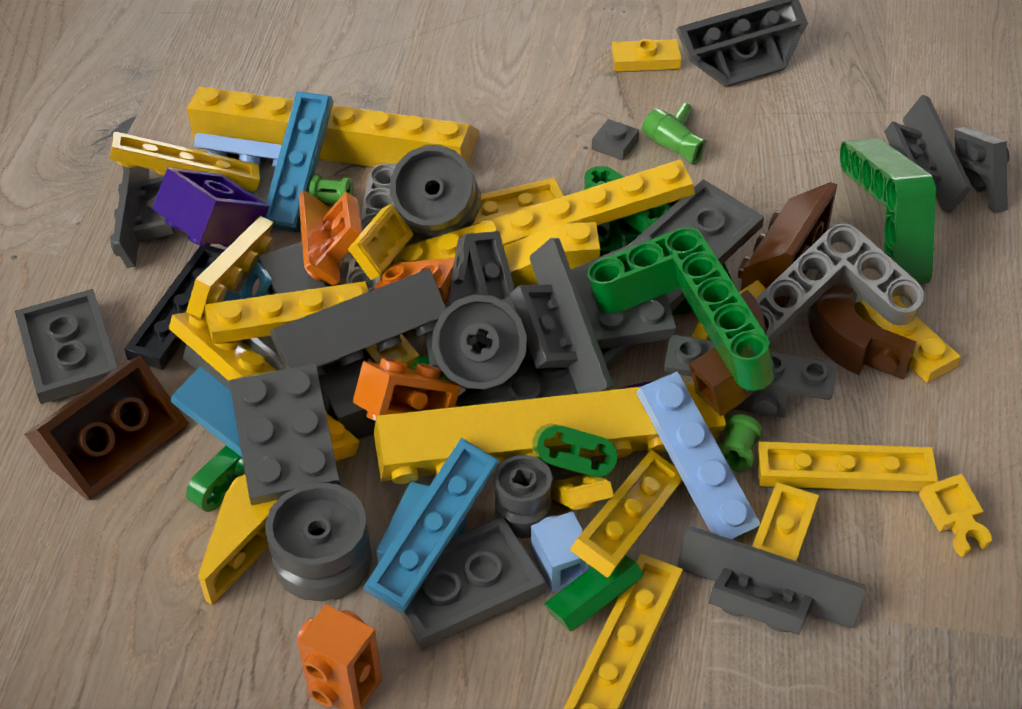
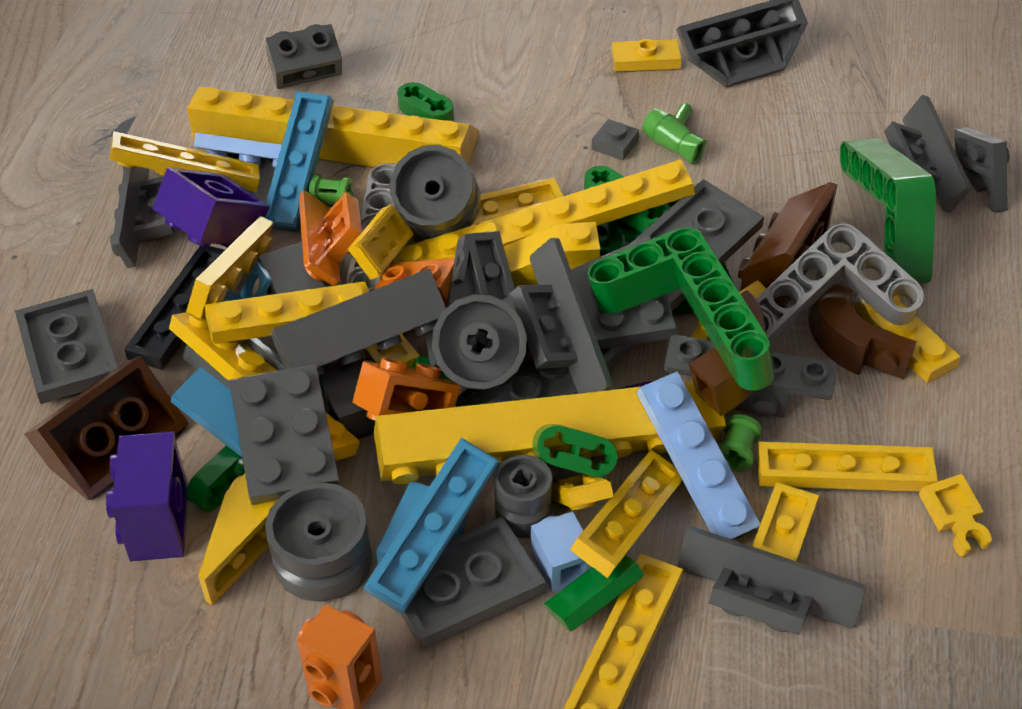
(148, 496): none -> dark purple brick
(304, 55): none -> dark grey brick
(424, 102): none -> green beam

